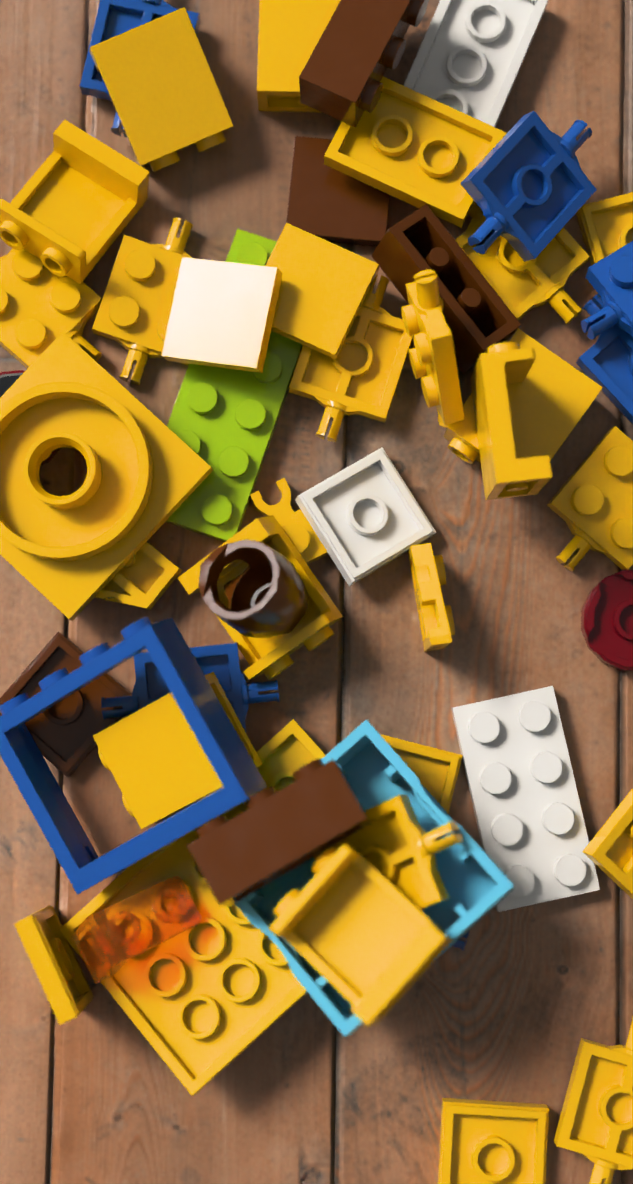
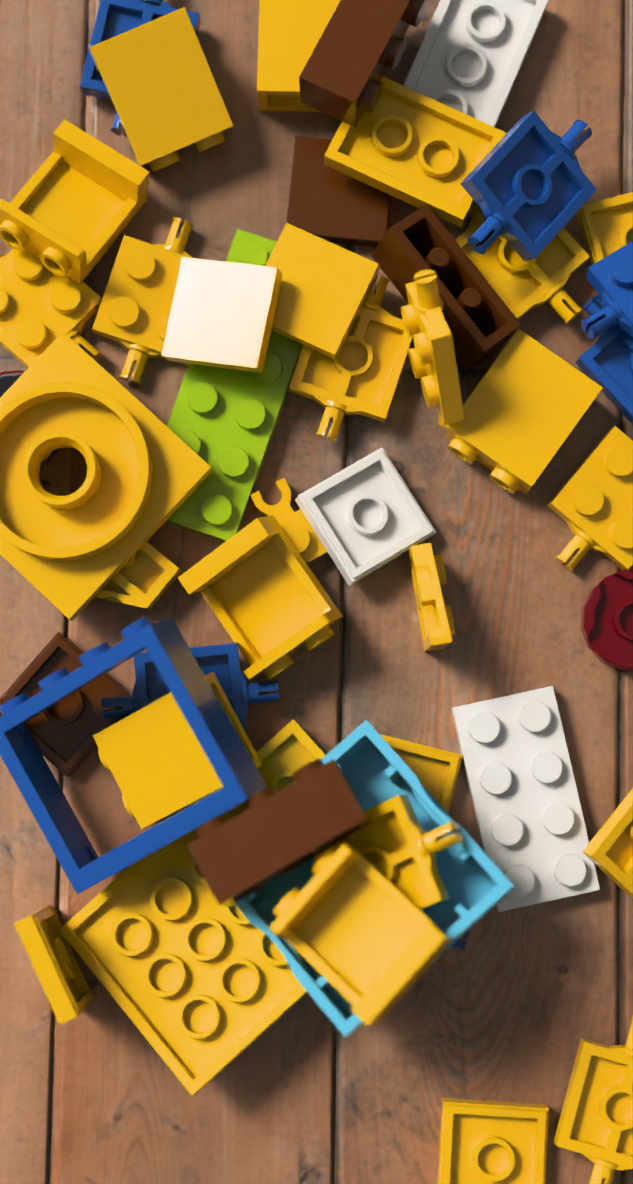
(135, 926): clear orange bracket -> none
(264, 598): reddish brown piece -> none
(501, 471): yellow panel -> none

